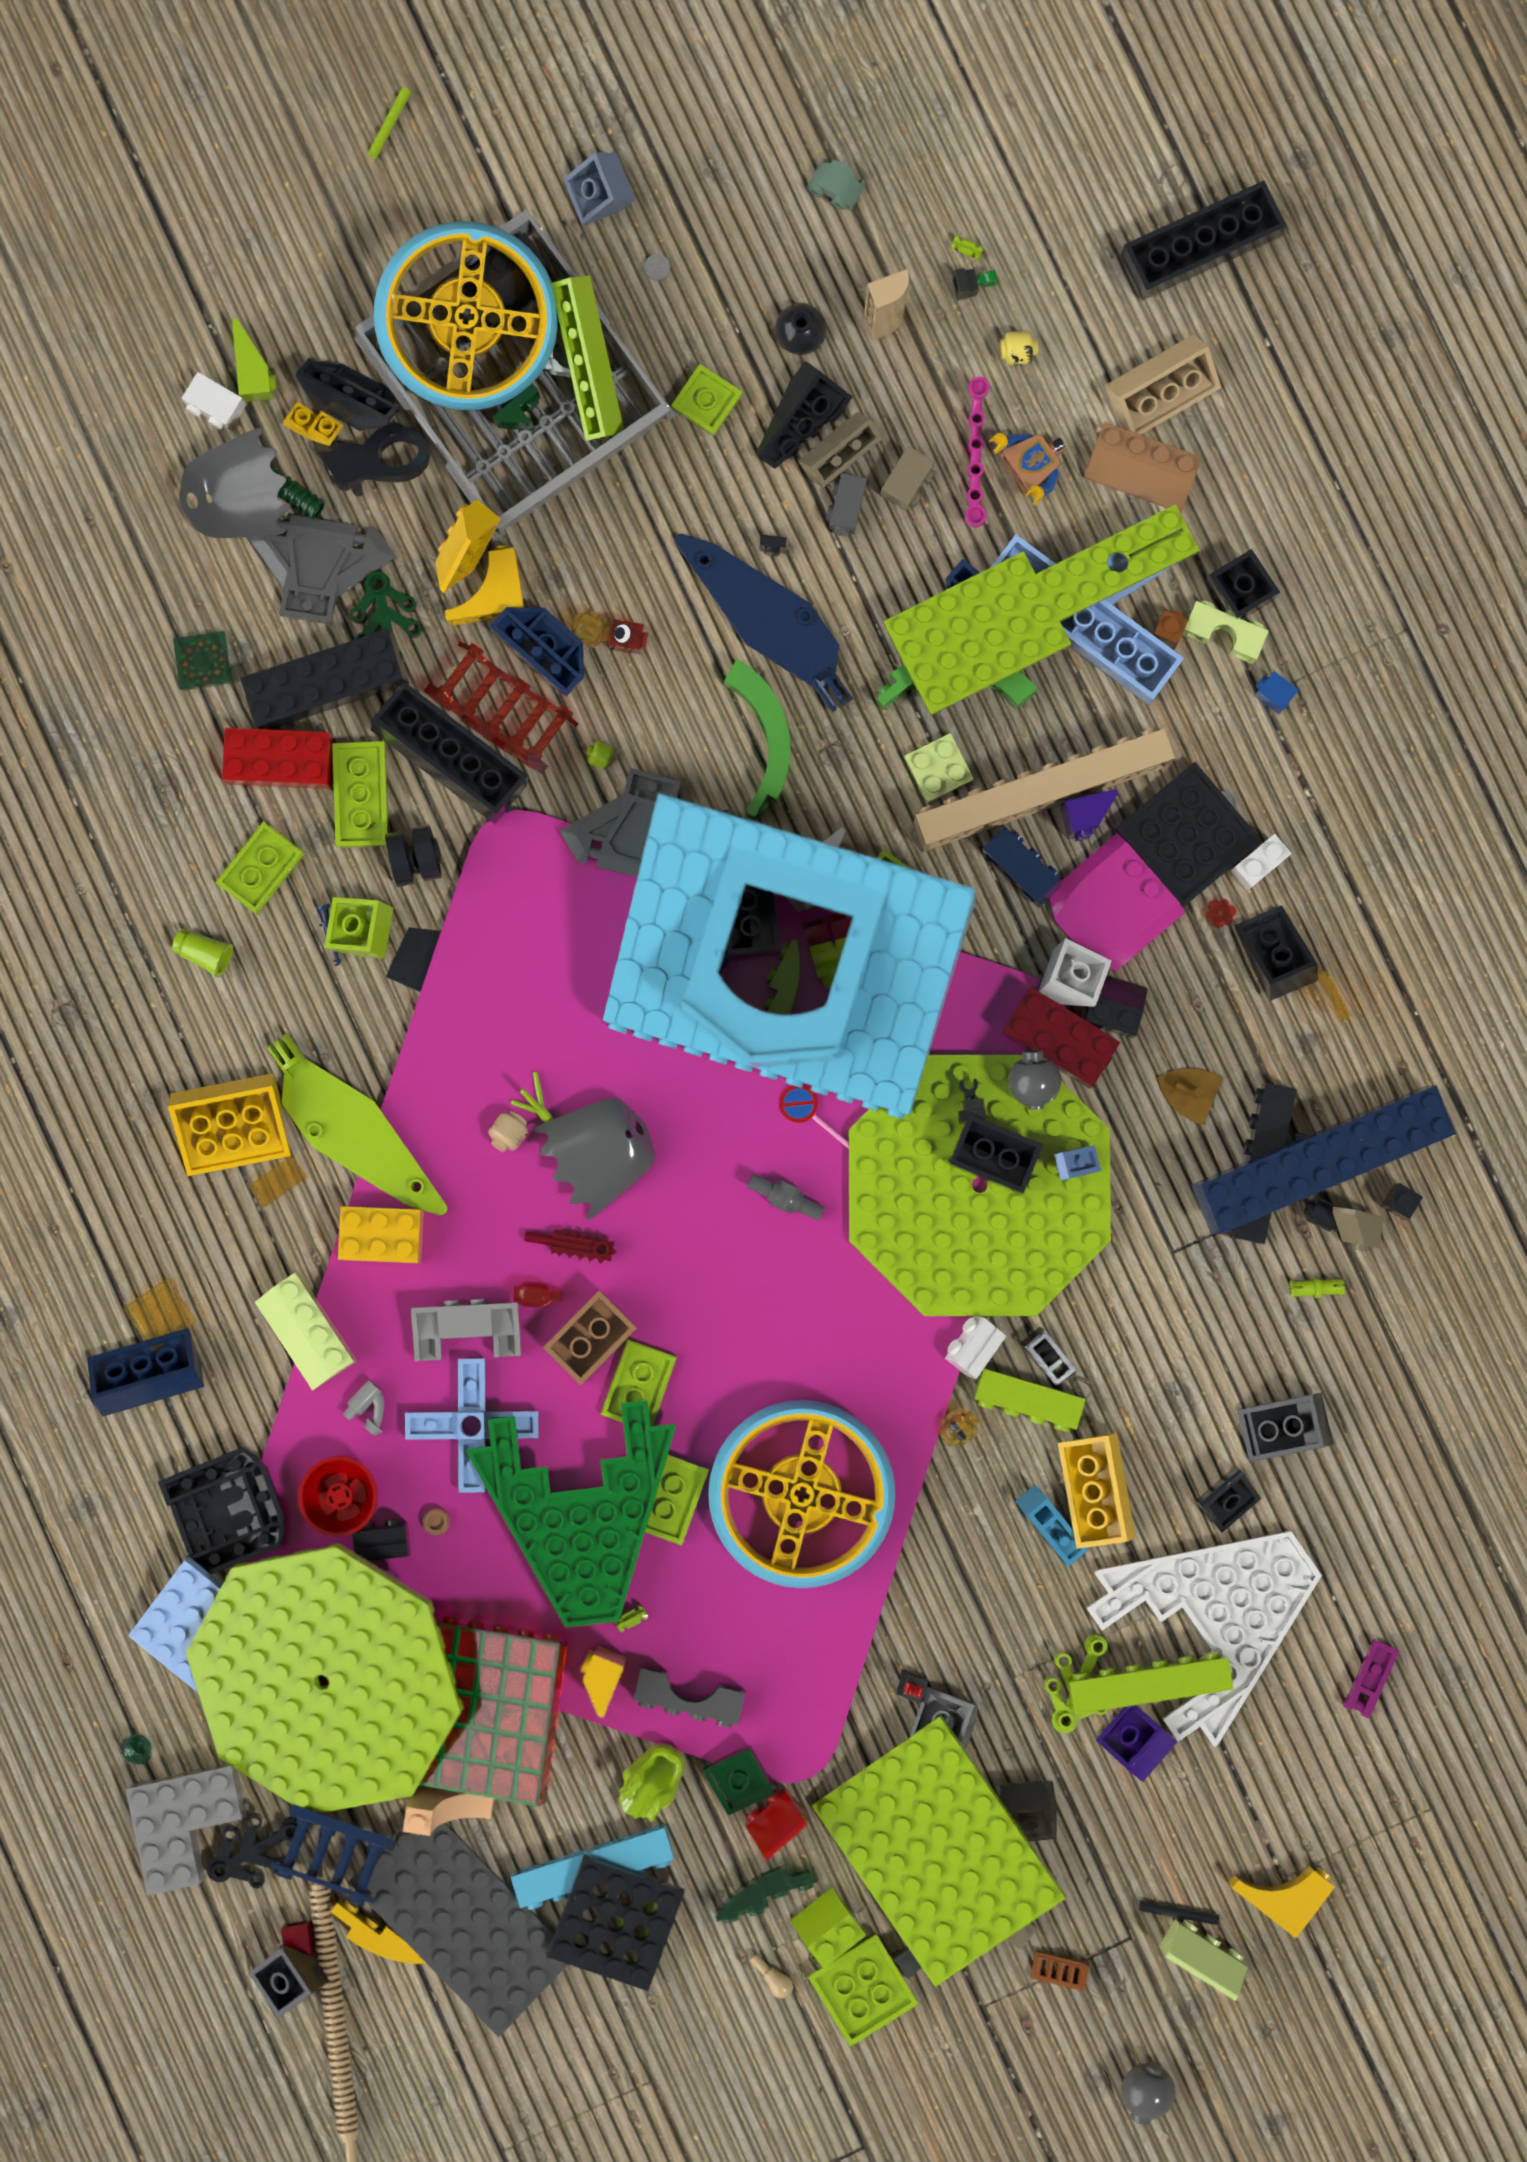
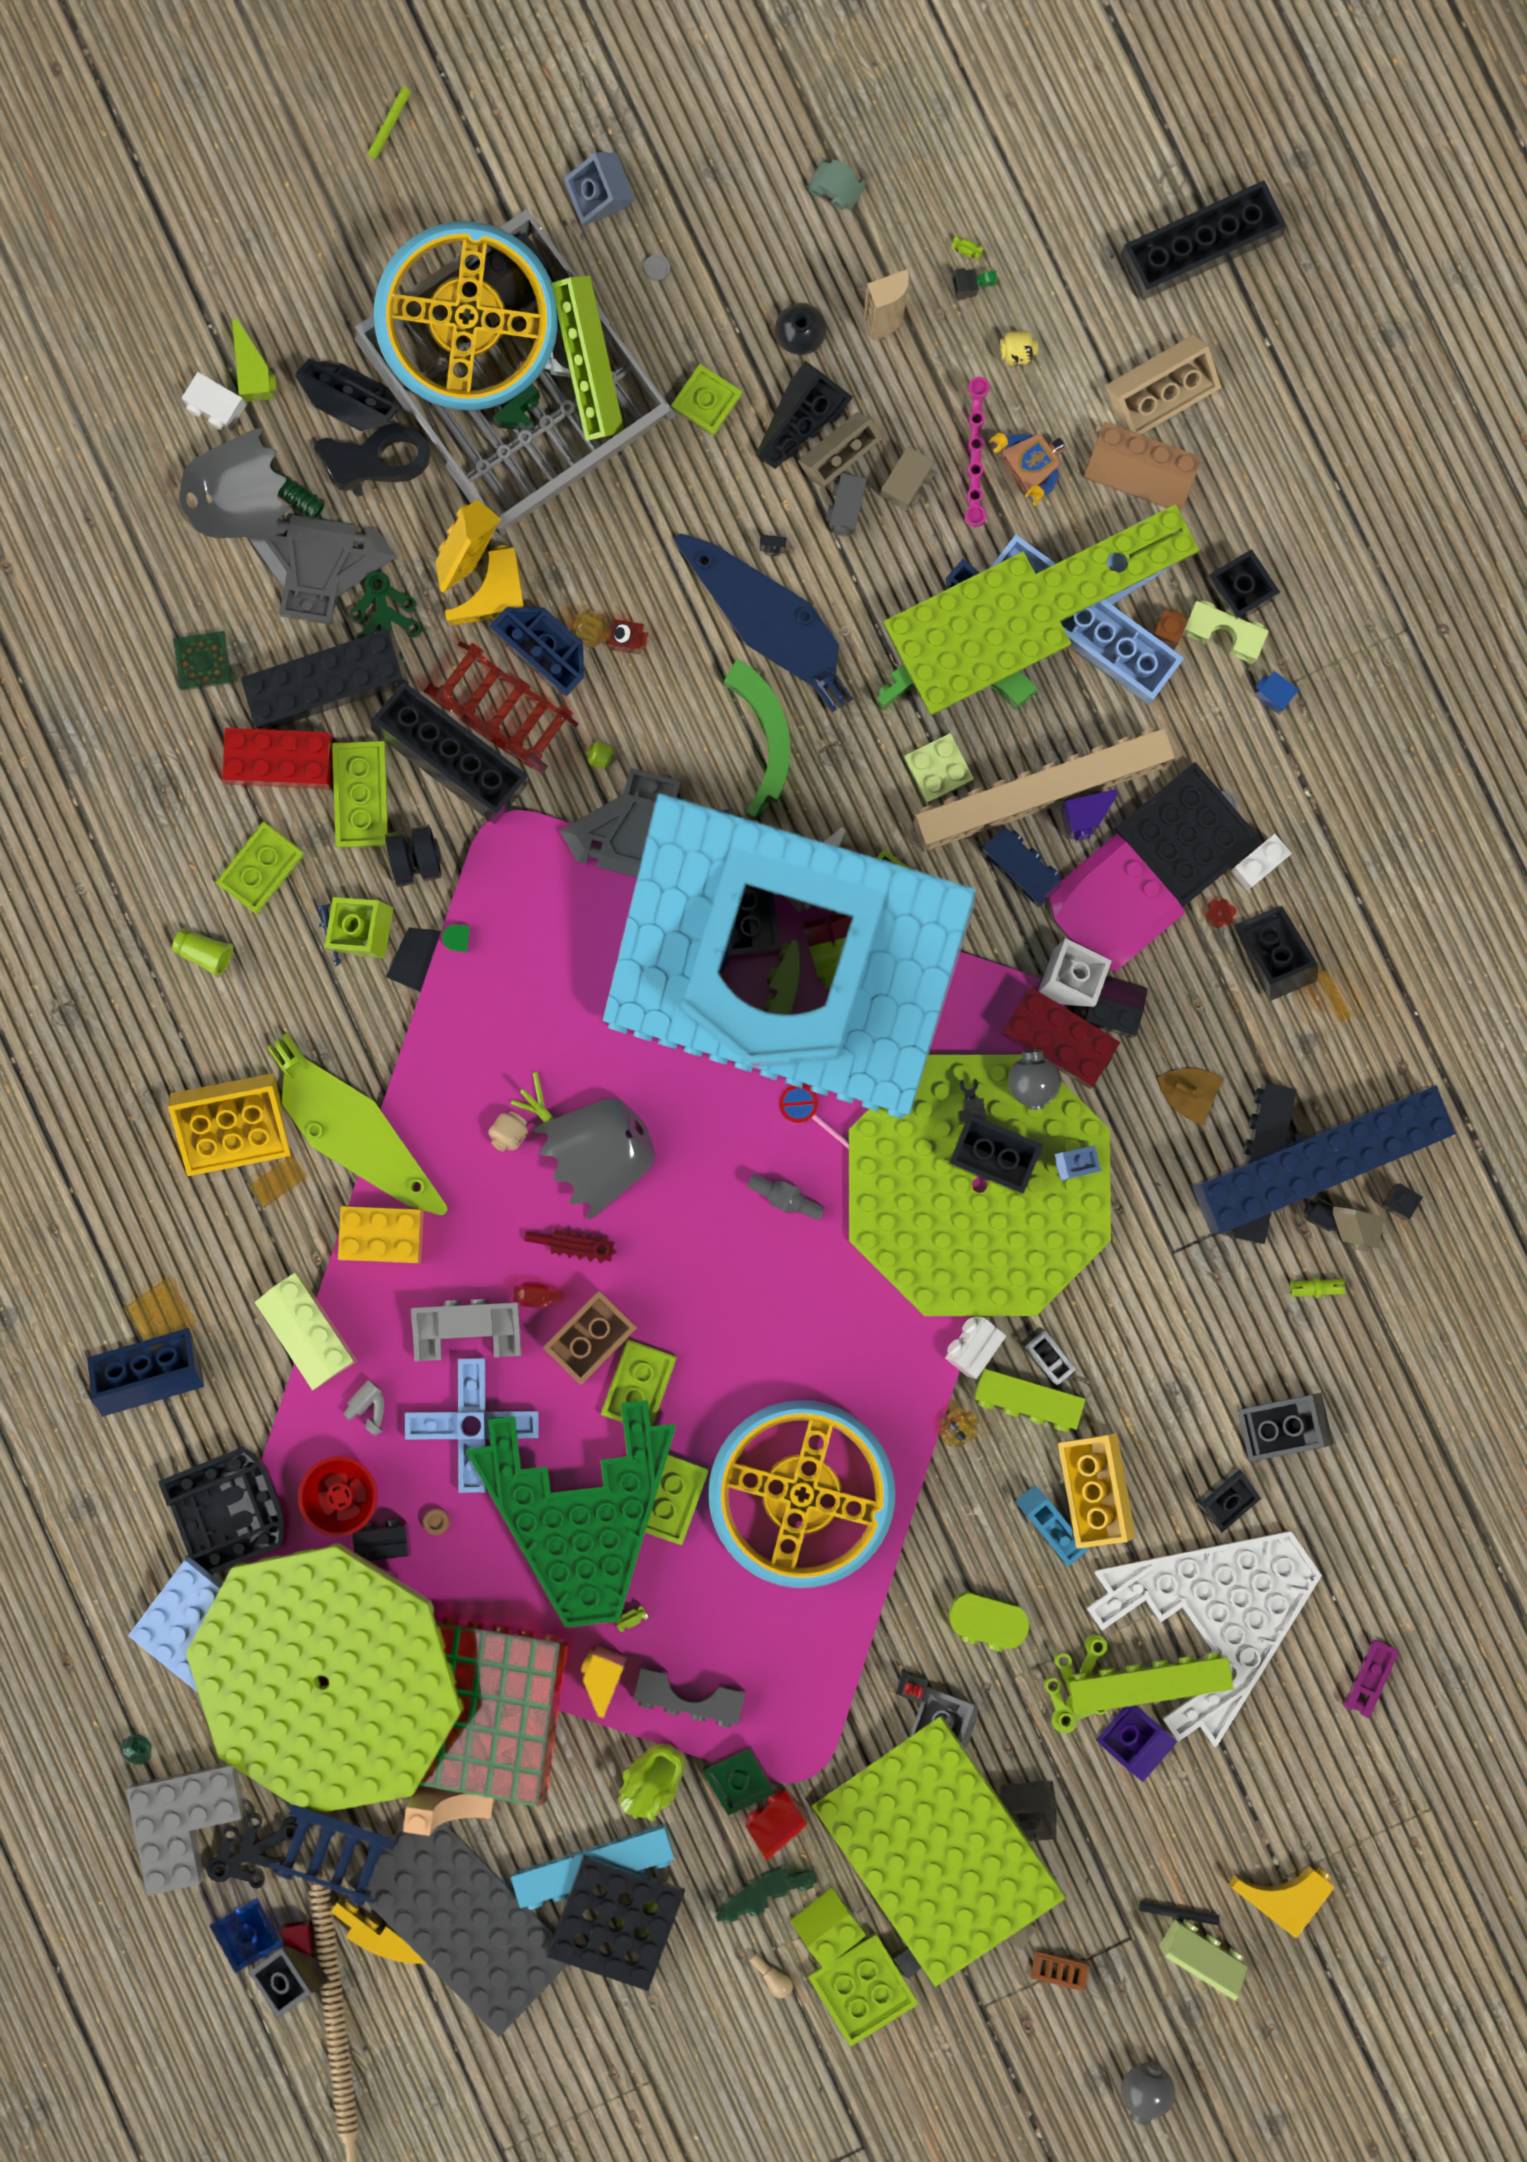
(245, 1934): none -> clear blue slope
(315, 427): yellow slope -> none
(456, 938): none -> green tile
(988, 1621): none -> lime brick

